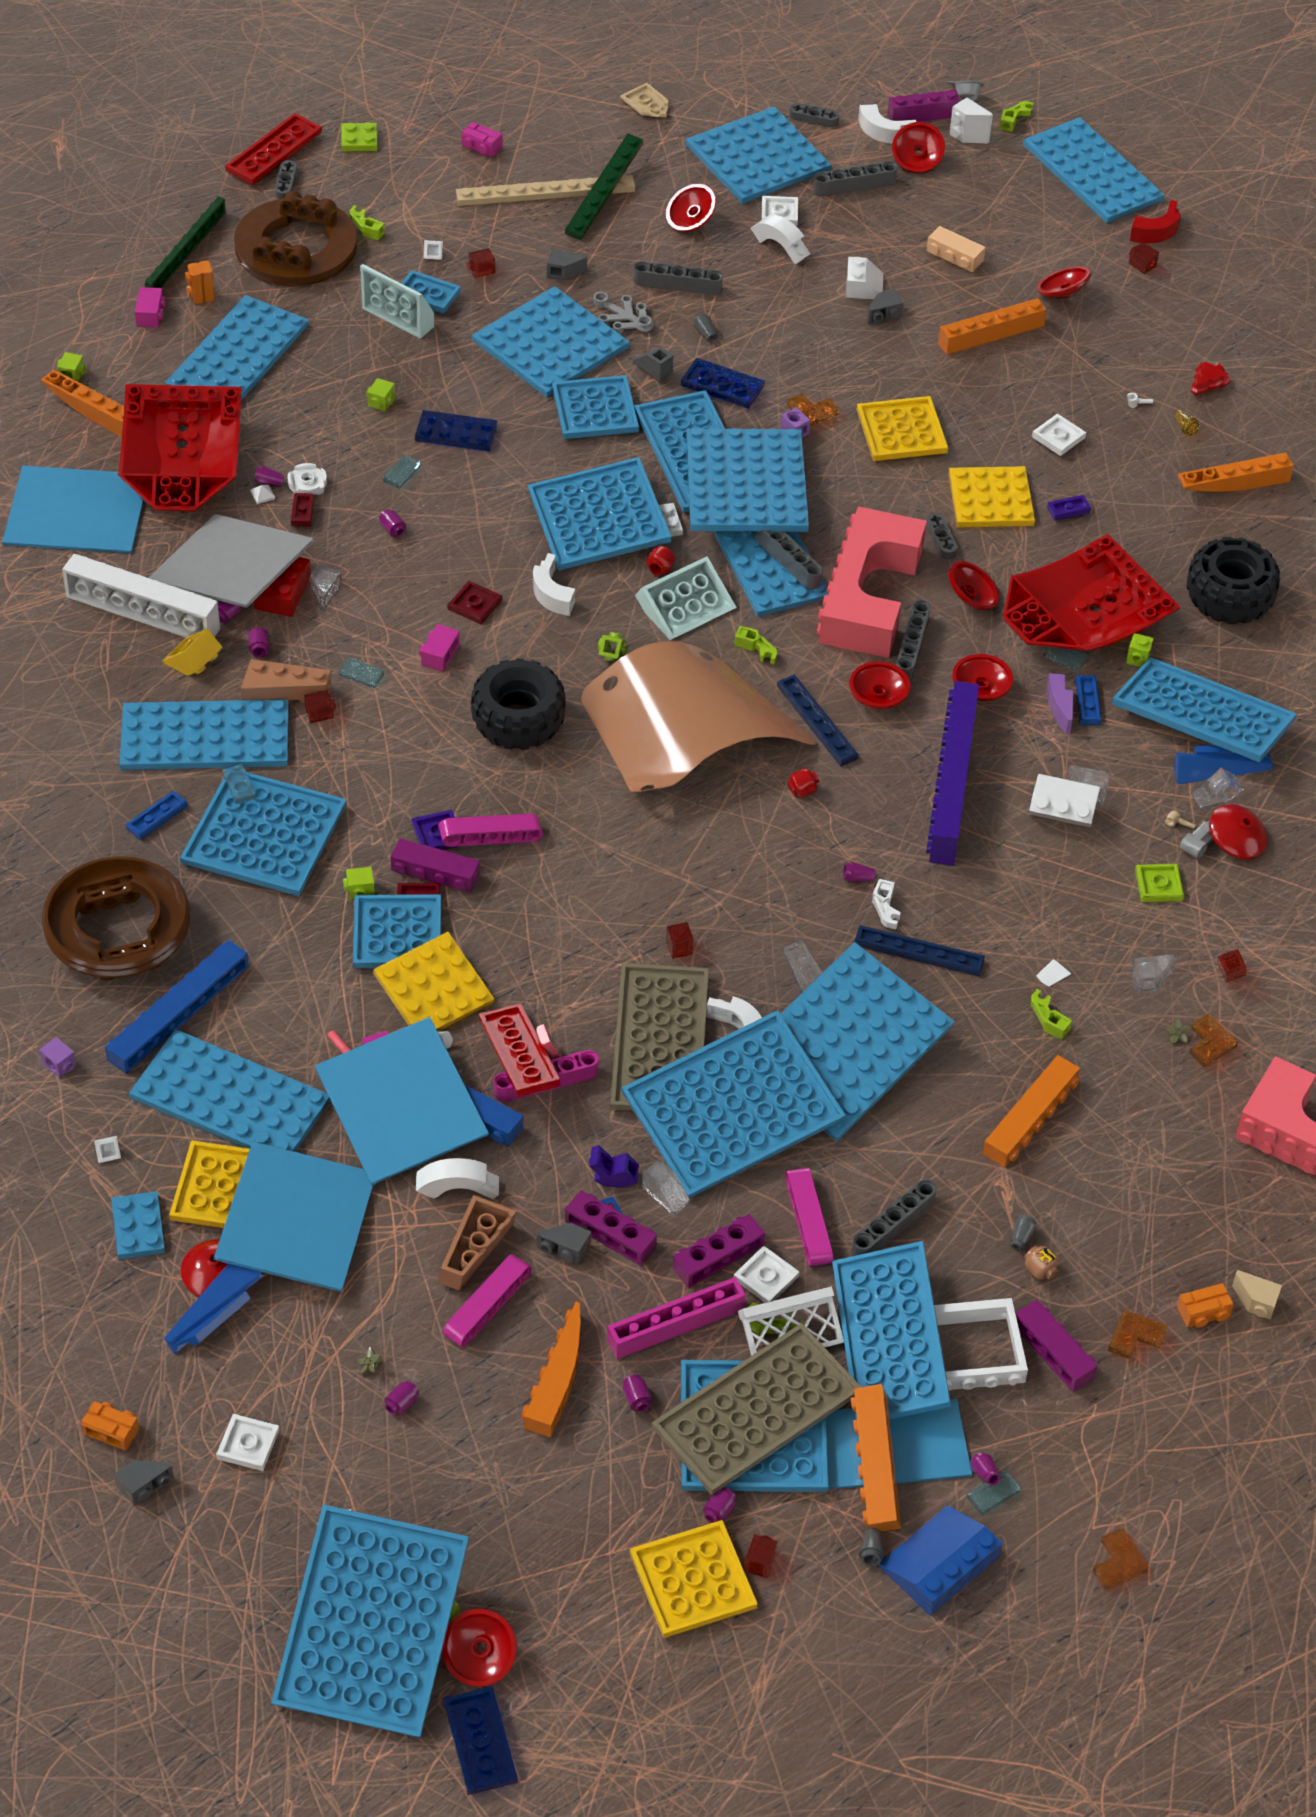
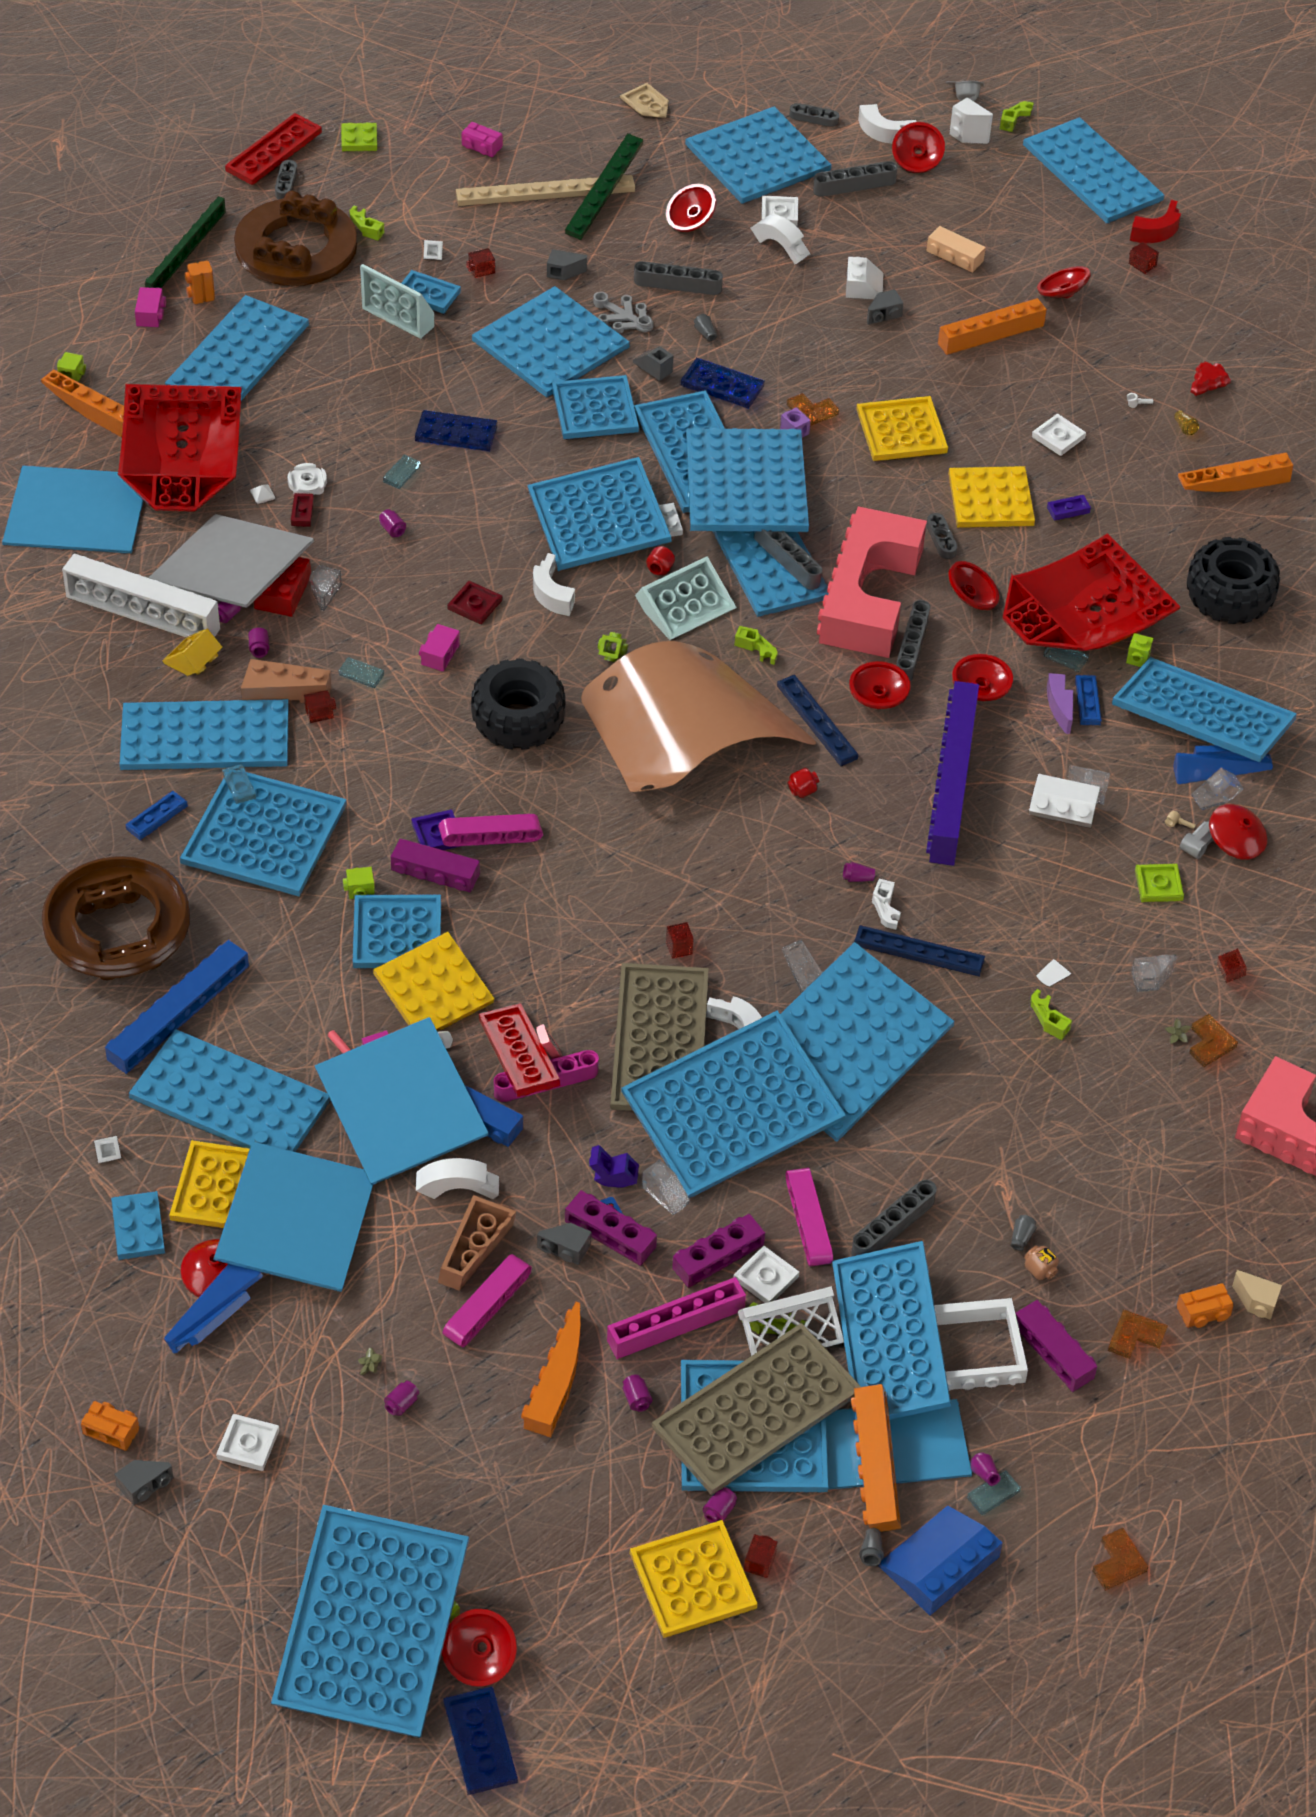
(57, 1057): medium lavender brick -> none
(268, 476): magenta cone -> none
(381, 394): lime brick -> none
(418, 889): dark red tile -> none
(923, 106): magenta brick -> none
(1031, 1111): orange brick -> none

